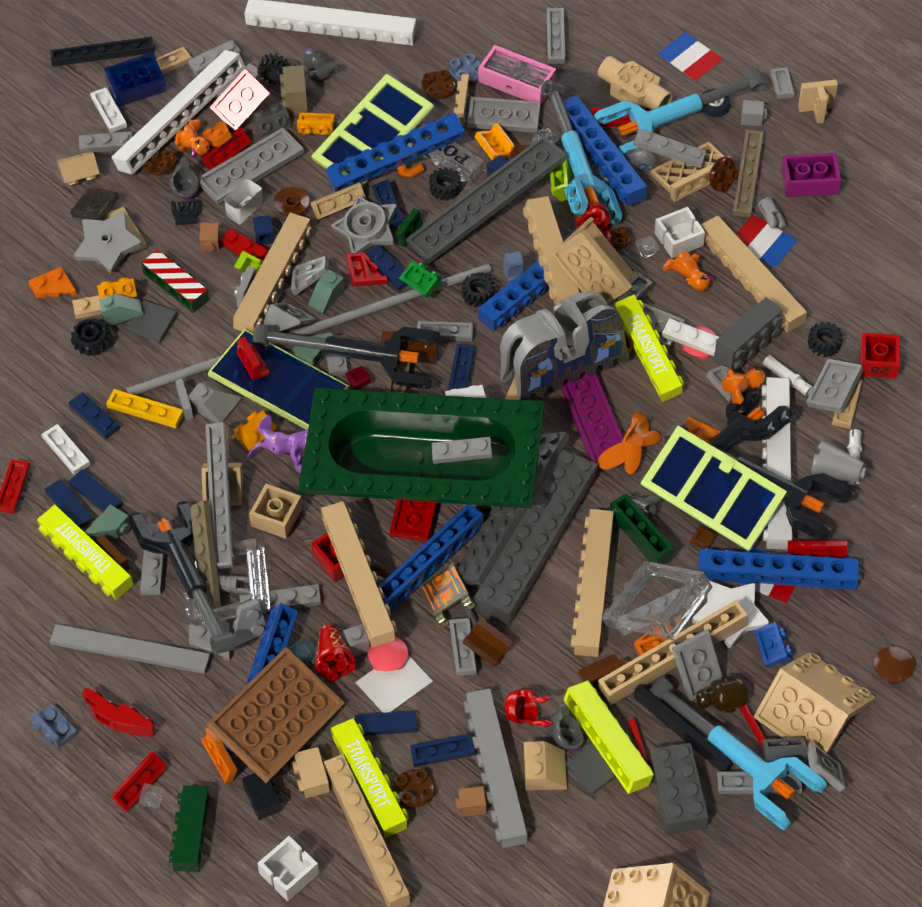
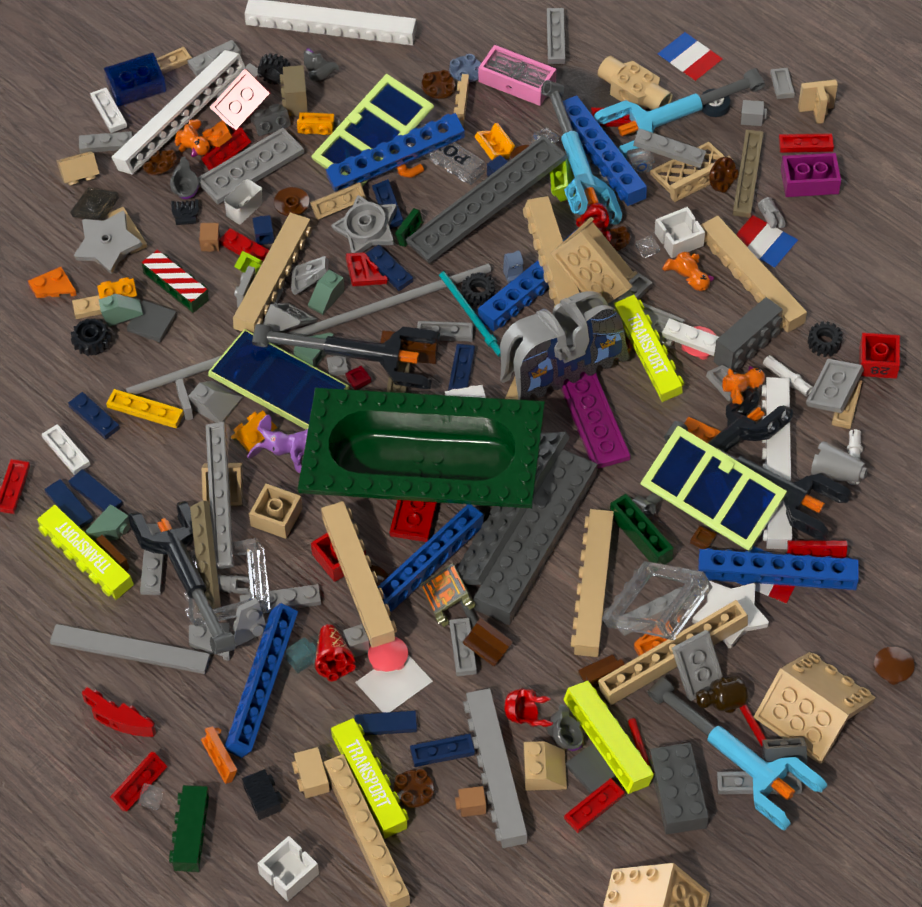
(54, 726): sand blue bracket -> none
(102, 51): black tile -> none
(251, 359): red bracket -> none
(275, 714): medium nougat plate -> none
(420, 279): green bracket -> none
(445, 175): black tyre -> none
(461, 450): light grey plate -> none
(490, 339): none -> teal bar
(509, 114): light grey plate -> none
(594, 805): none -> red plate
(630, 449): orange piece -> none
(682, 729): black tile -> none
(773, 644): blue bracket -> none
(806, 143): none -> red plate
(825, 766): light grey plate -> none

